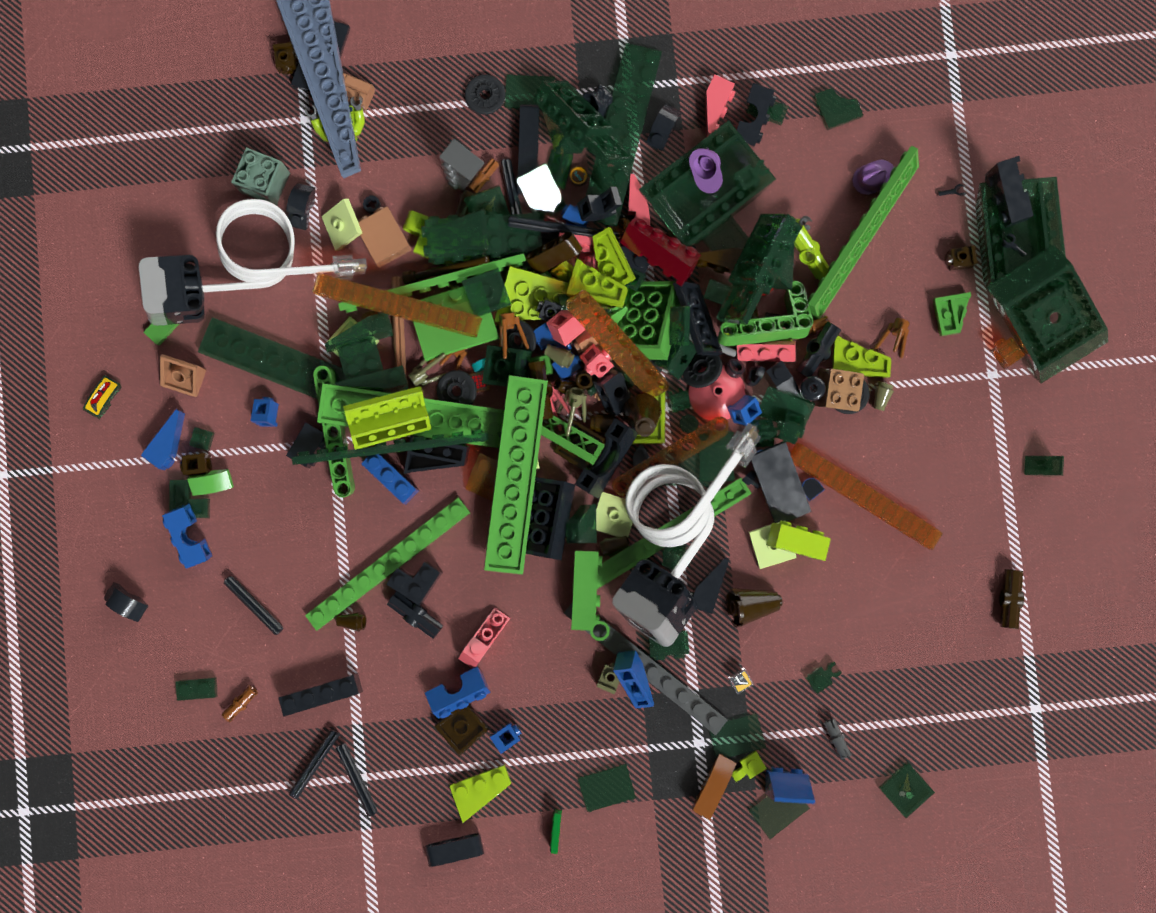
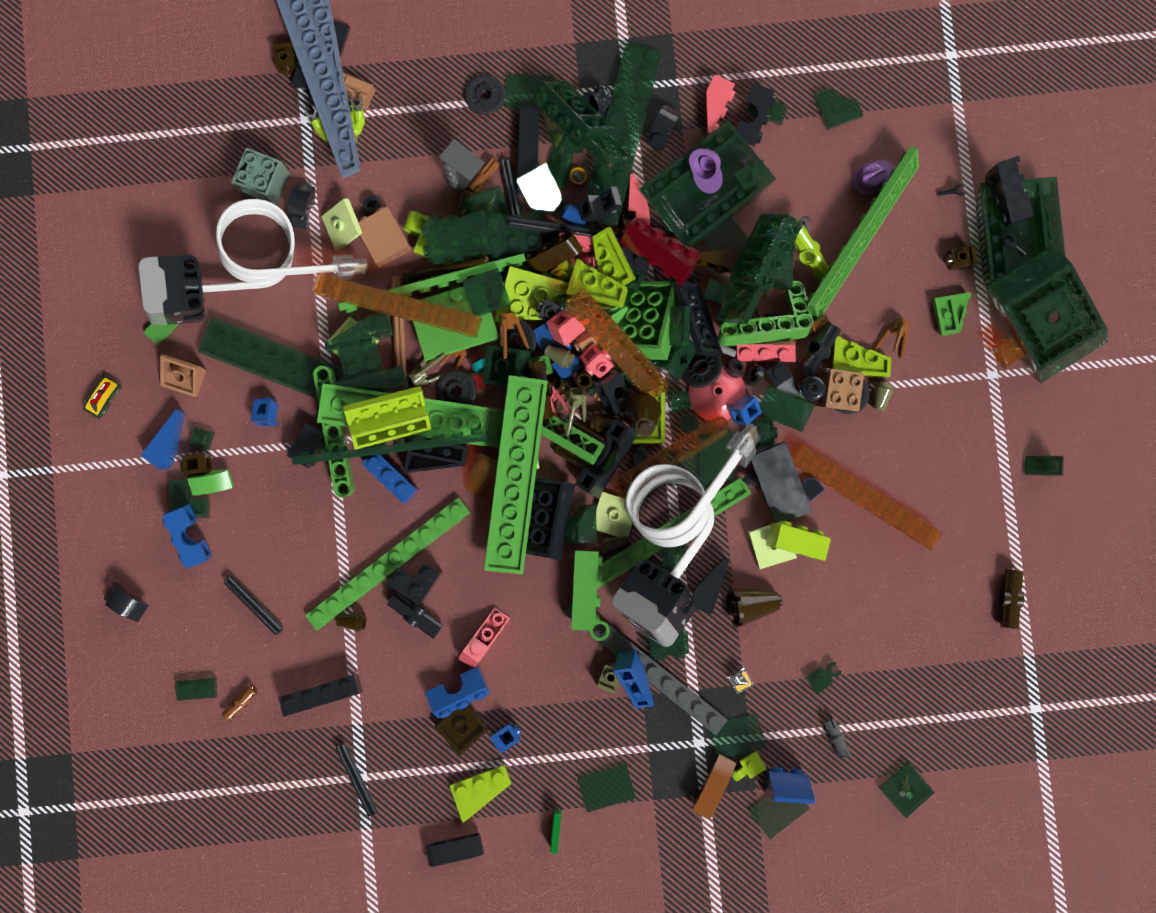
(313, 764): black axle -> none
(791, 427): clear green brick -> none

